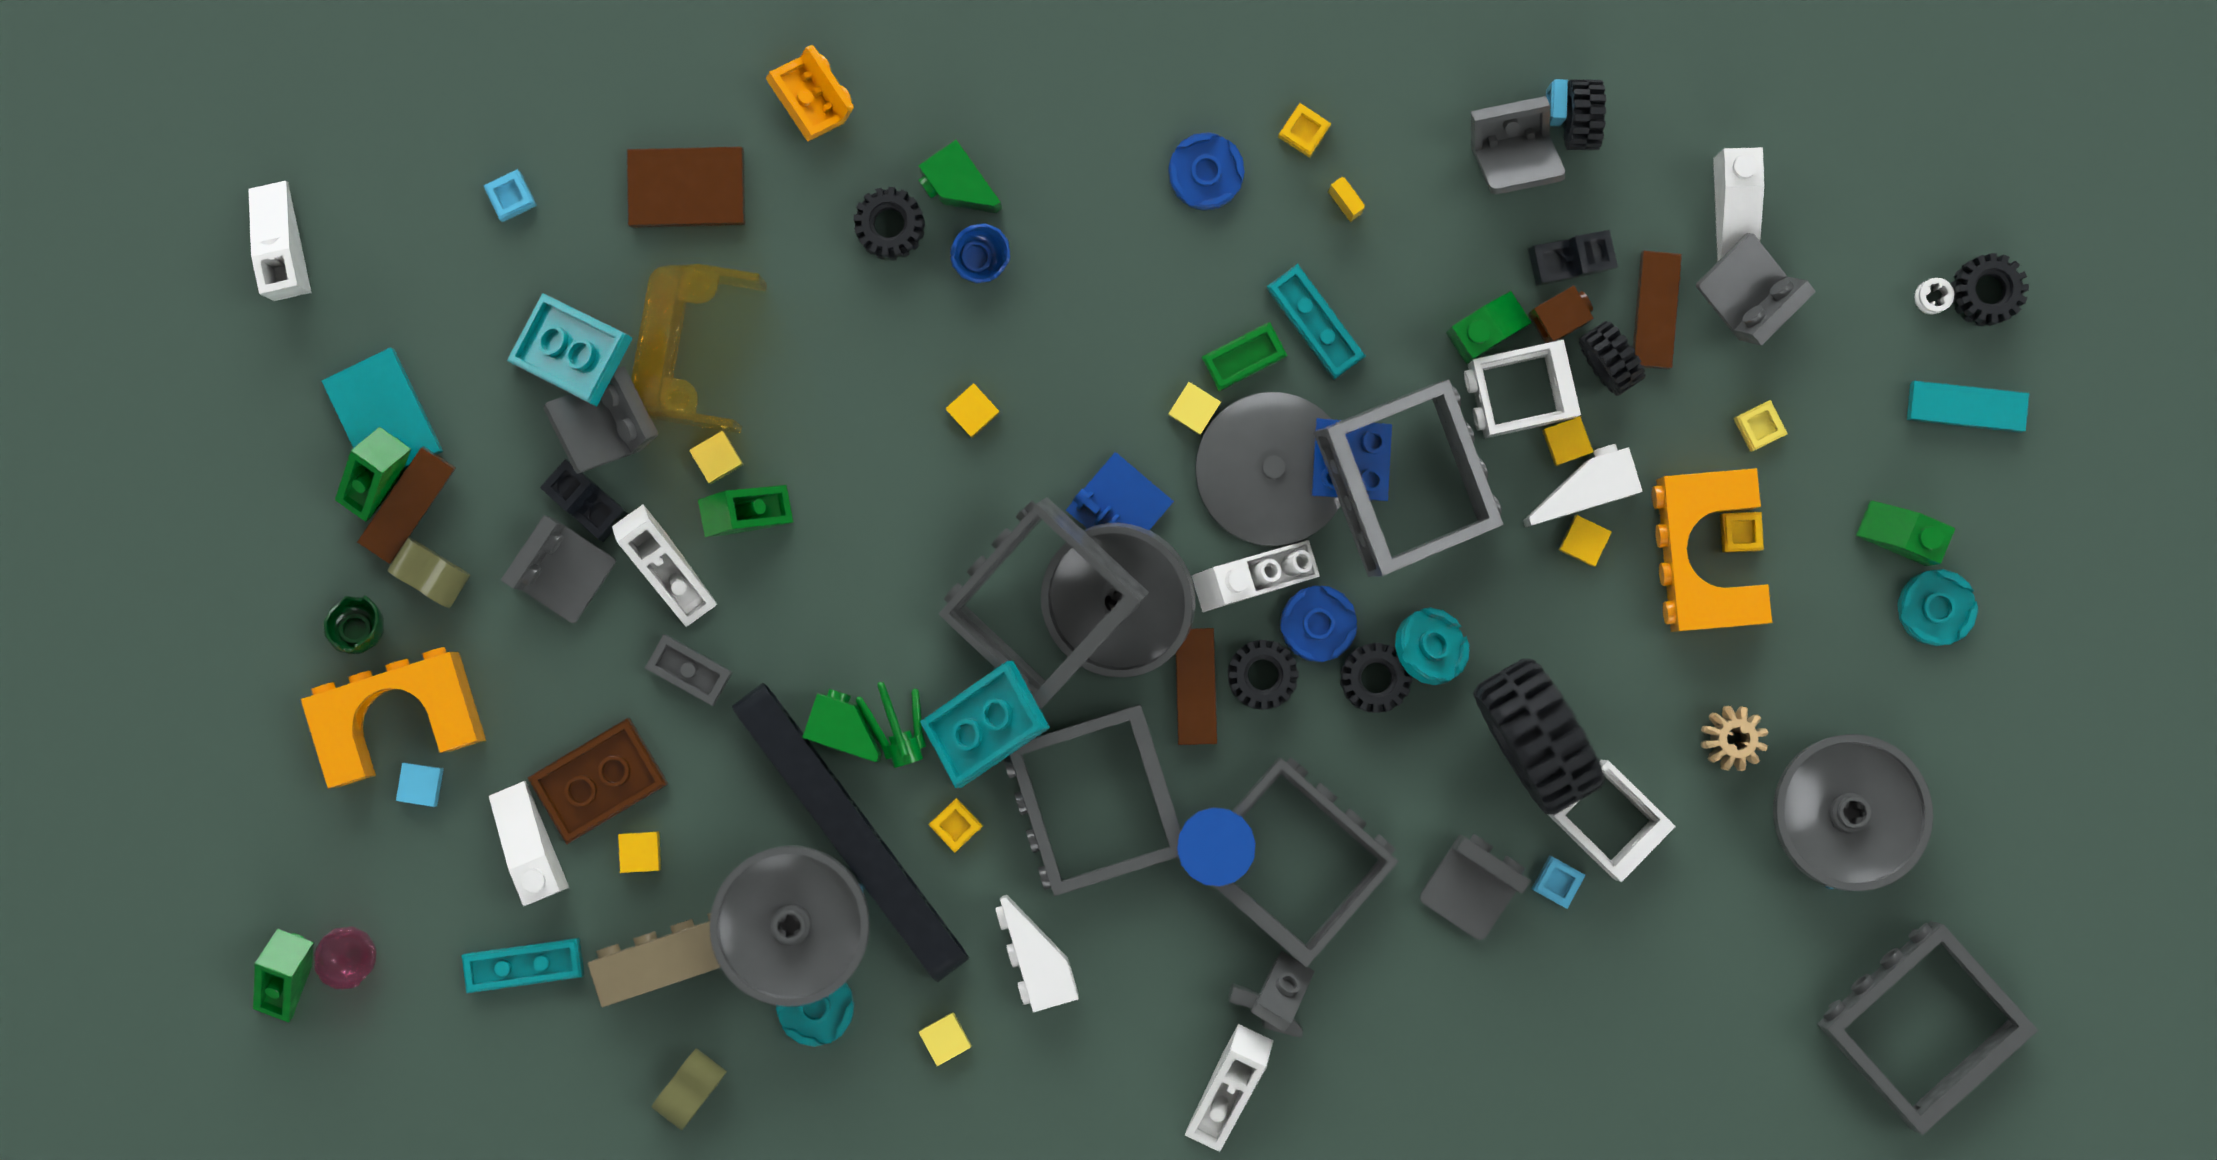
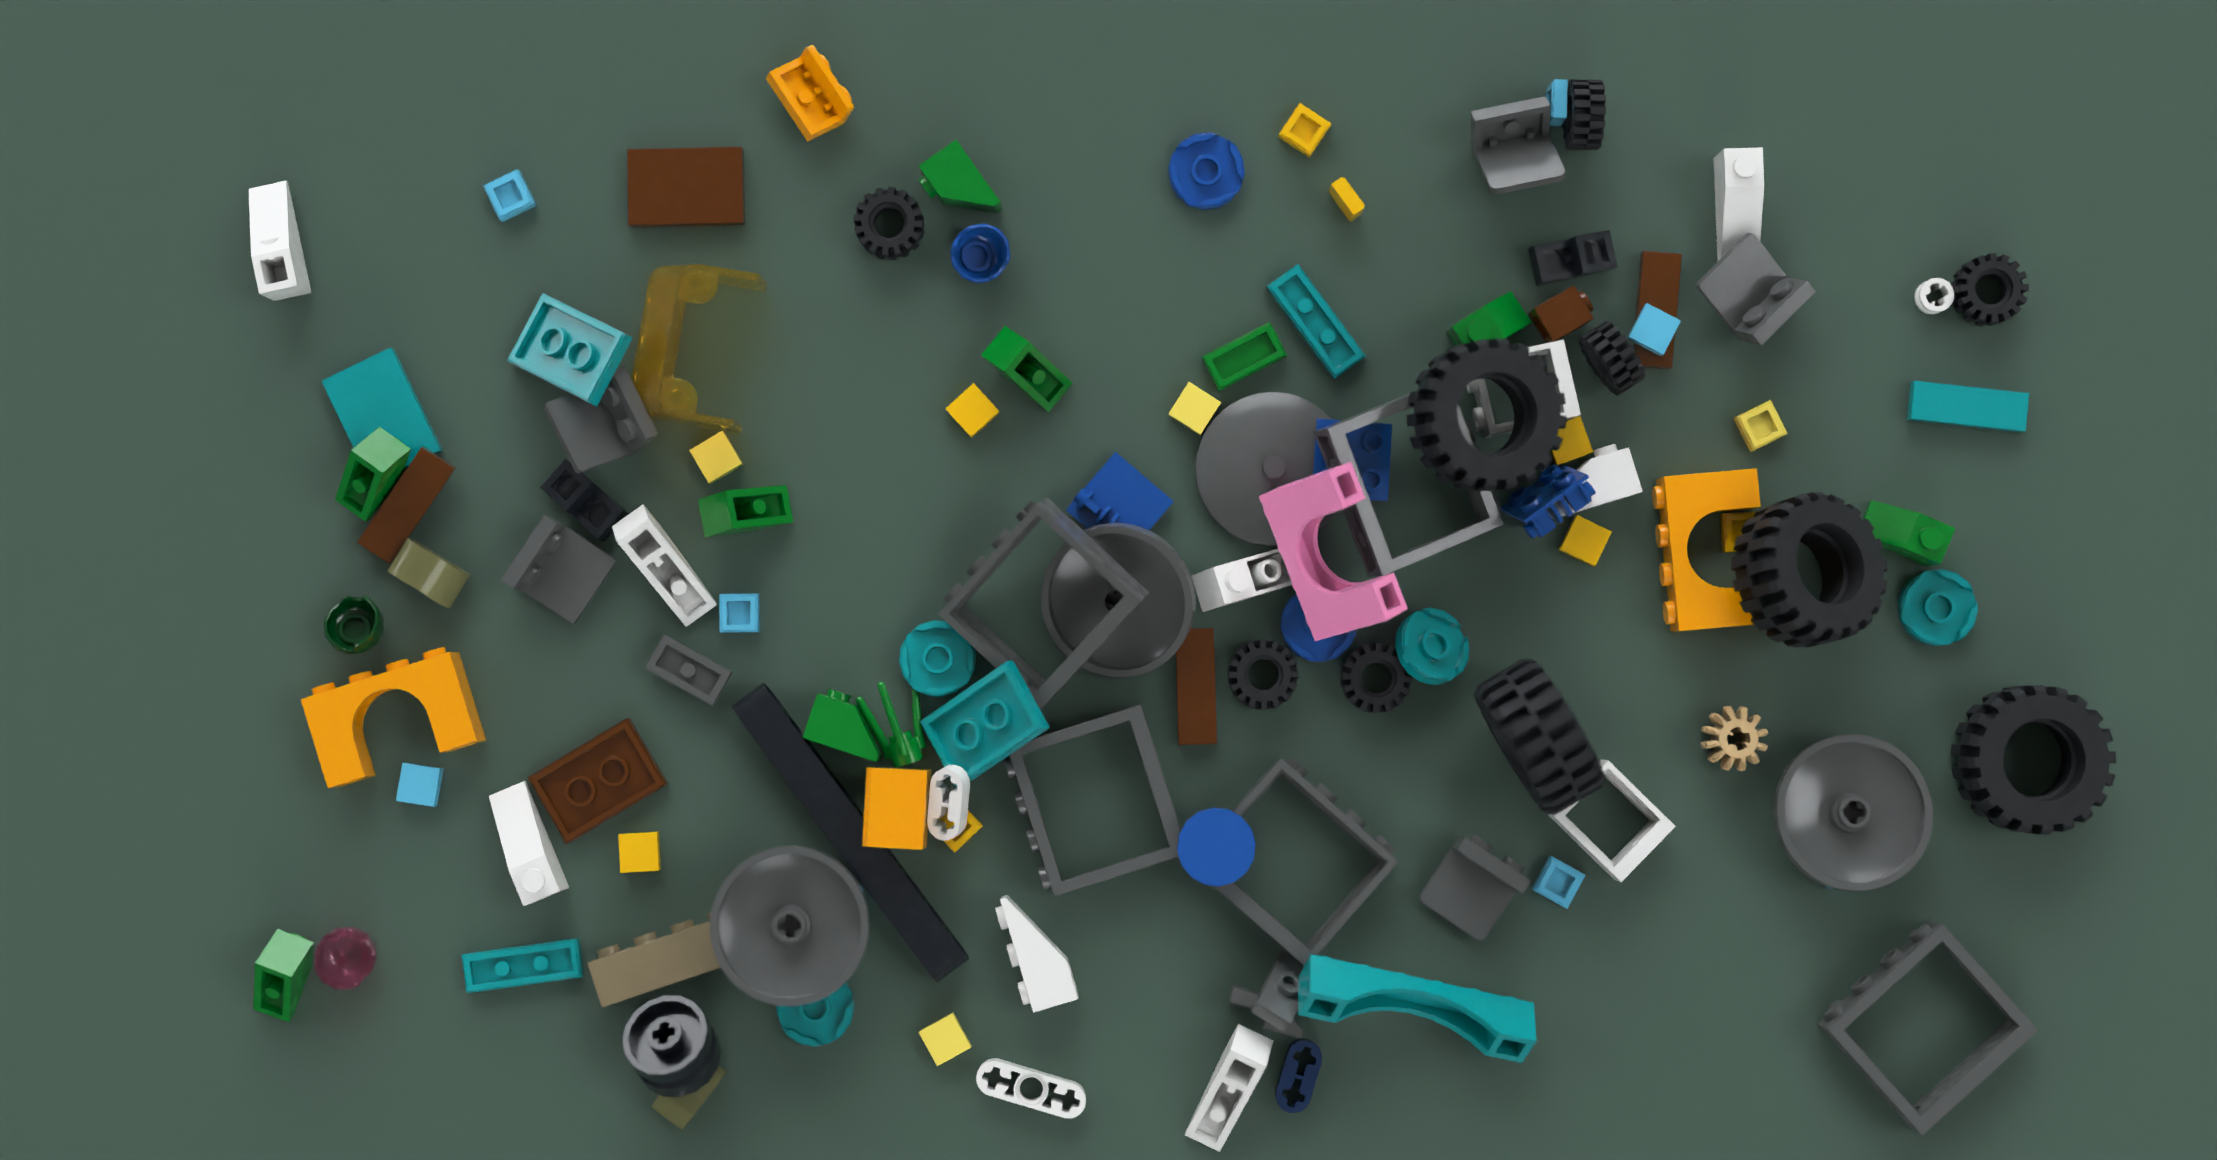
(671, 1046): none -> black wheel
(739, 613): none -> medium azure tile
(896, 808): none -> light orange slope
(936, 659): none -> teal tile
(954, 803): none -> white beam
(1000, 1089): none -> white beam
(1026, 368): none -> green slope
(1307, 1077): none -> dark blue beam
(1327, 600): none -> bright pink arch
(1491, 1022): none -> teal arch
(1534, 408): none -> black tyre
(1554, 482): none -> blue hinge
(1653, 329): none -> medium azure tile
(1847, 560): none -> black tyre
(2082, 769): none -> black tyre

